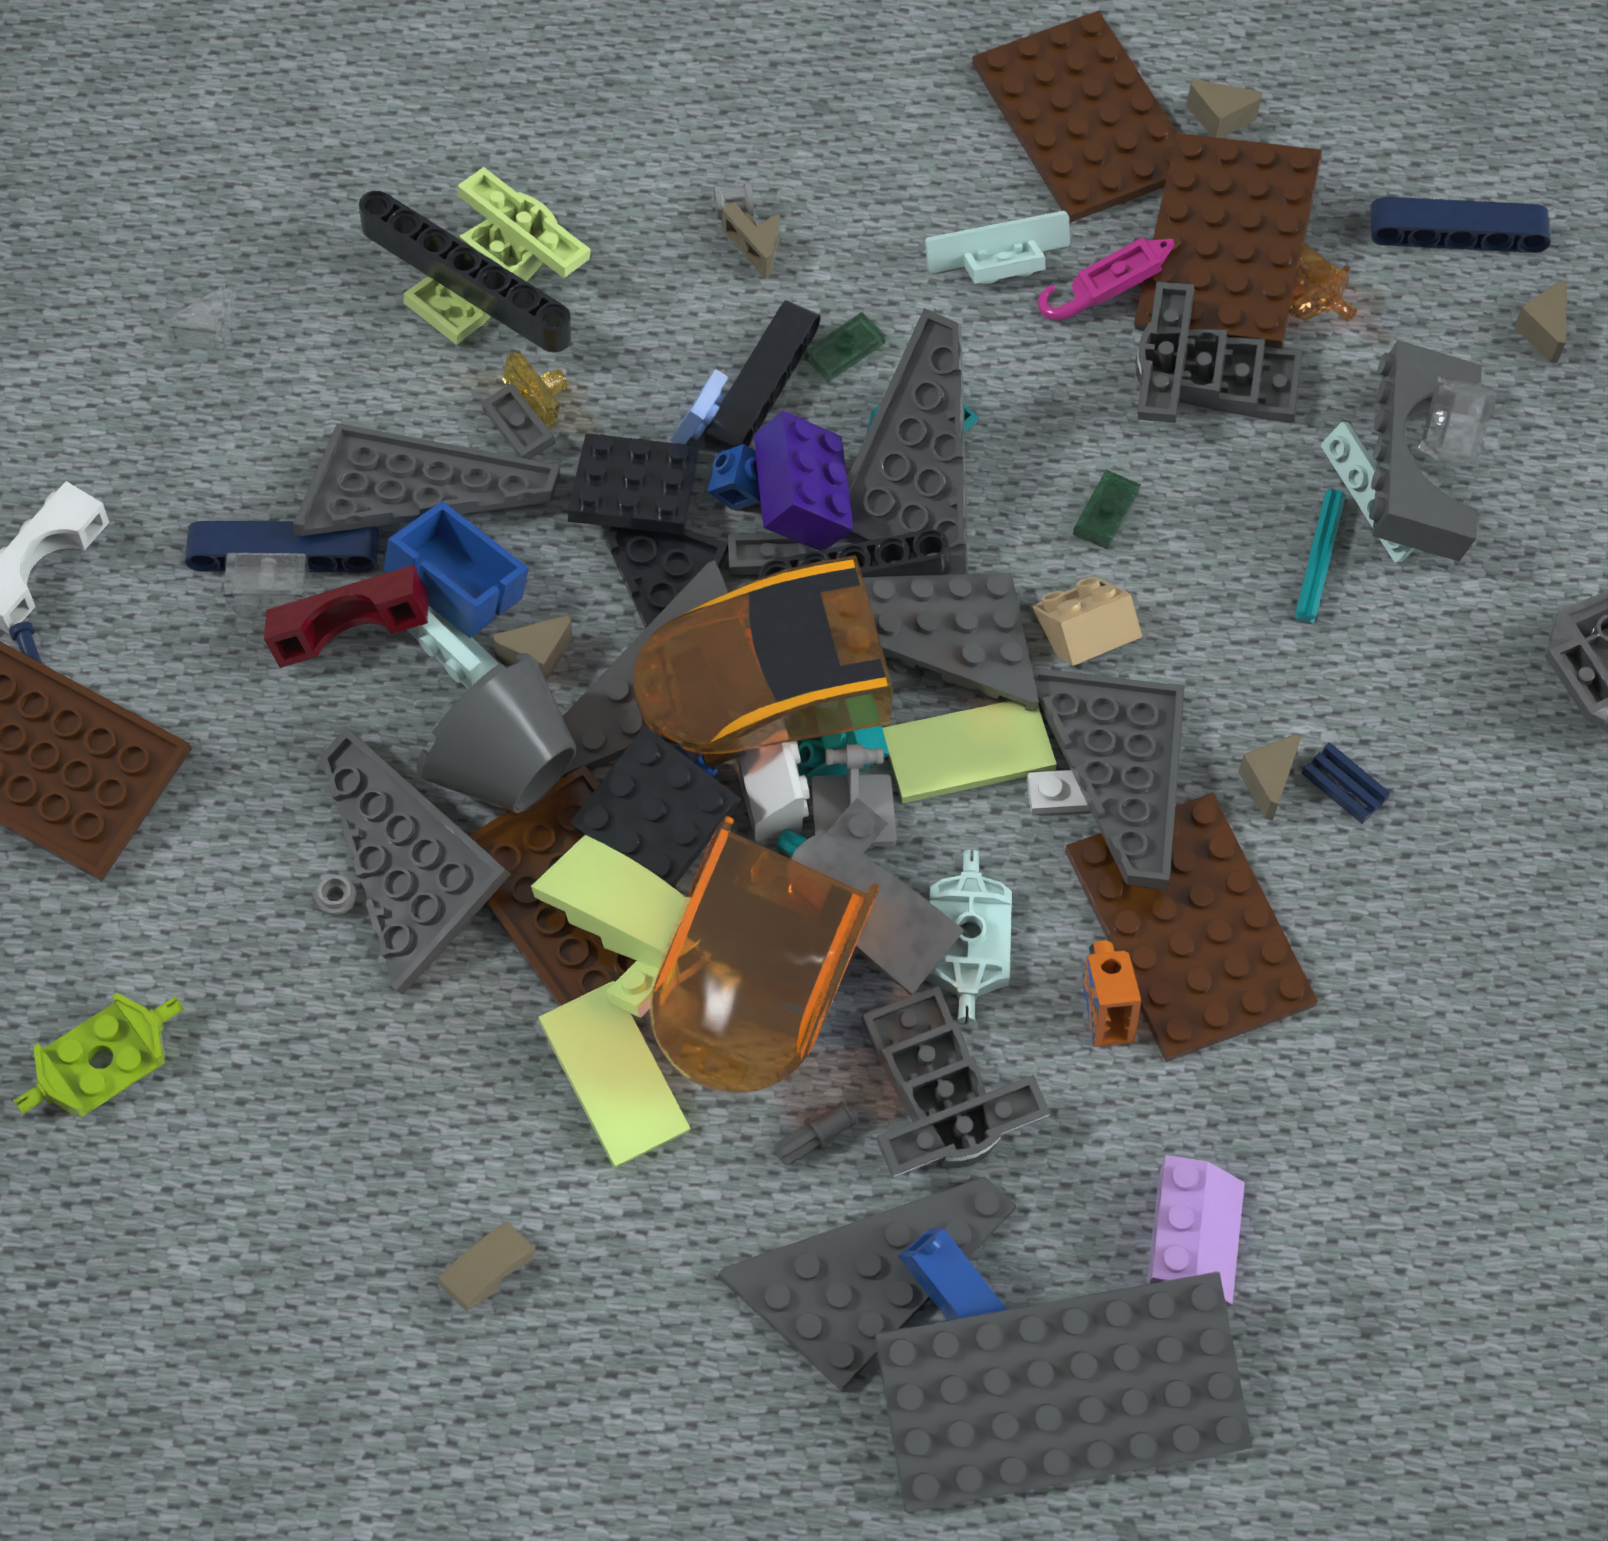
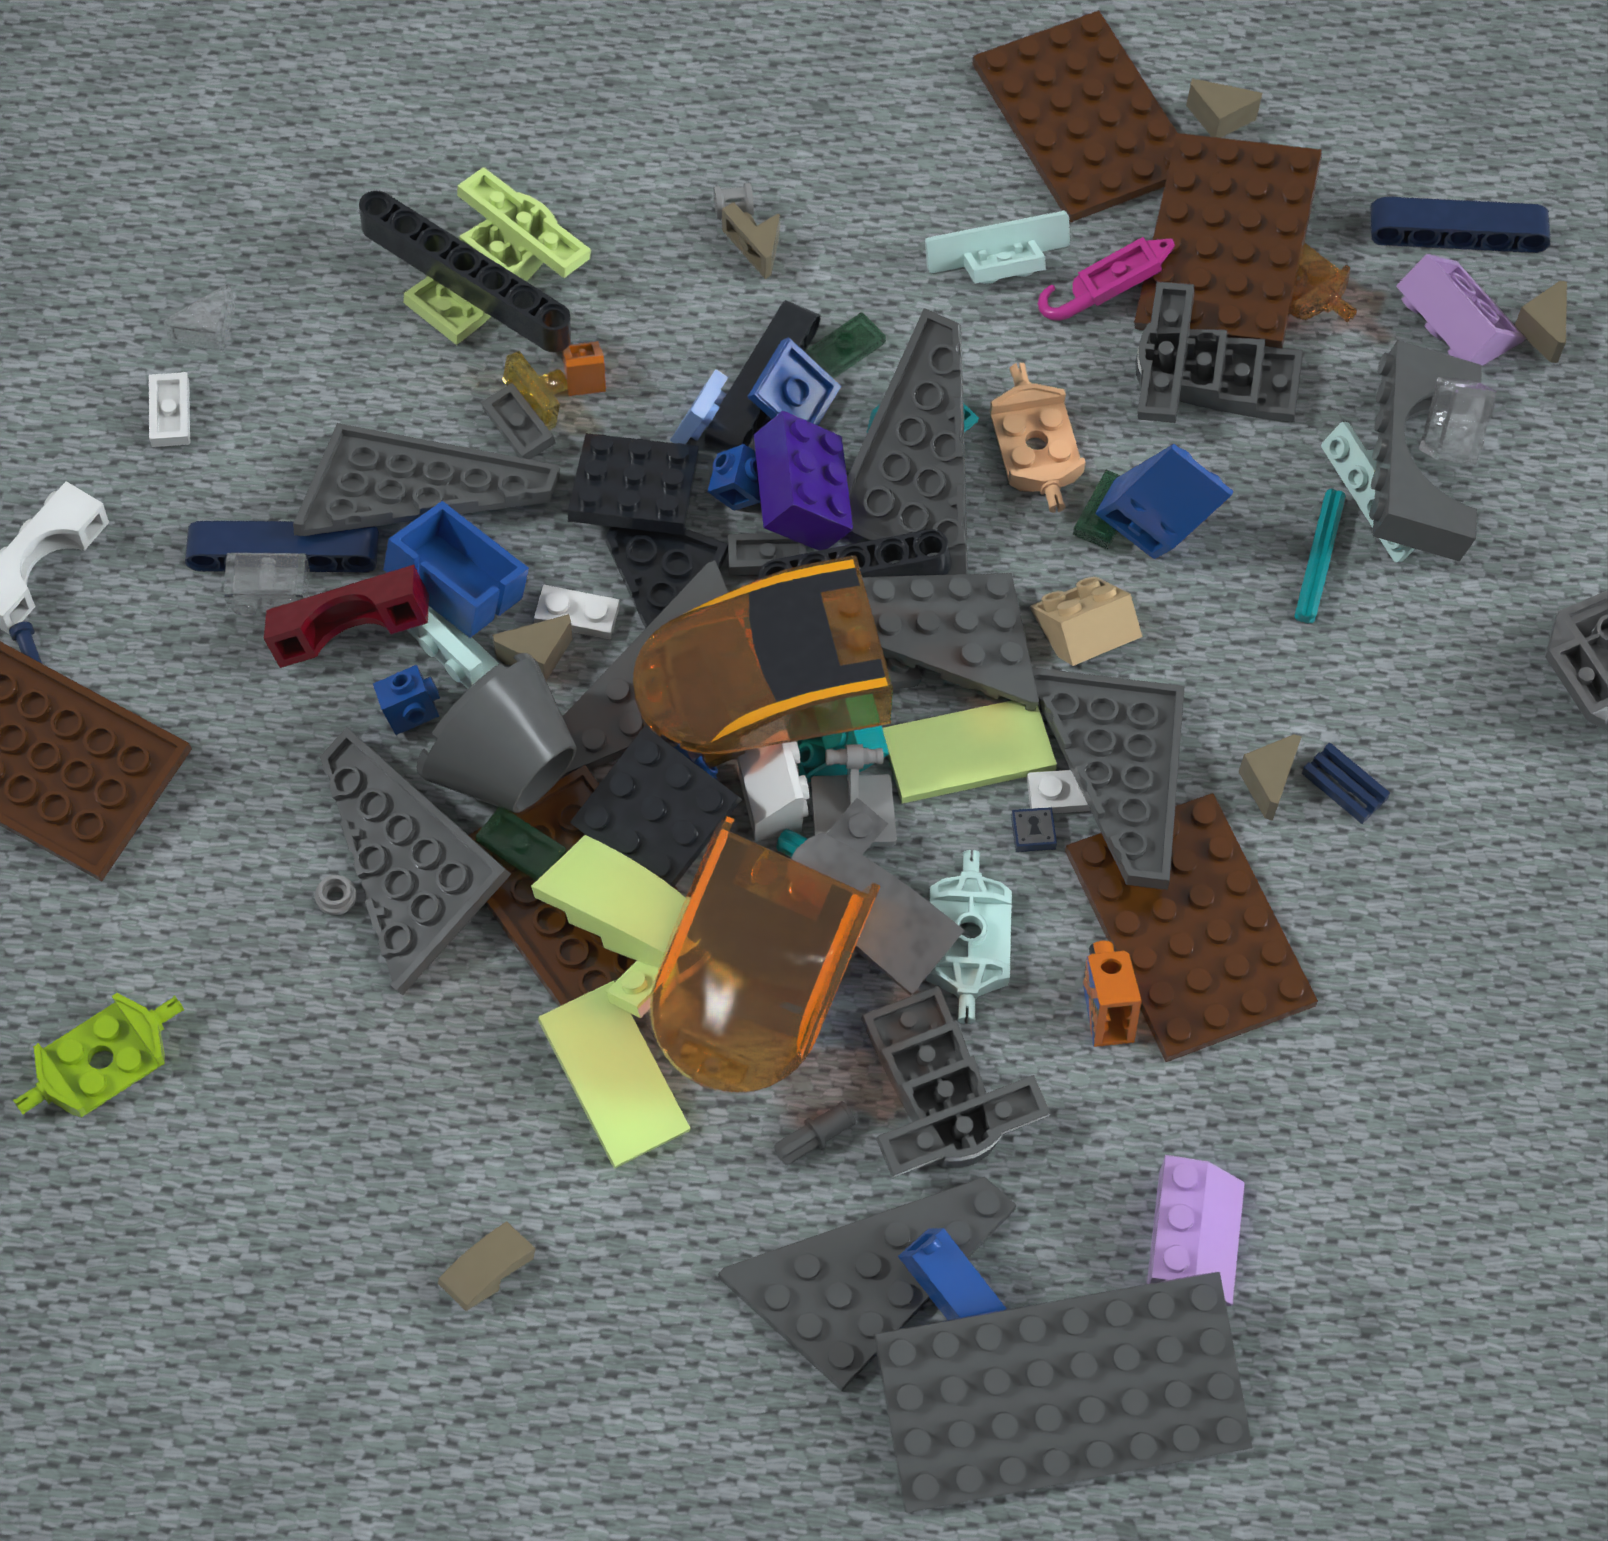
(169, 409): none -> white plate
(407, 699): none -> blue brick
(519, 843): none -> clear green plate
(584, 368): none -> orange slope
(588, 612): none -> white plate
(794, 385): none -> blue tile
(1033, 829): none -> tile
(1040, 413): none -> light nougat plate
(1162, 500): none -> blue slope
(1458, 310): none -> lavender slope

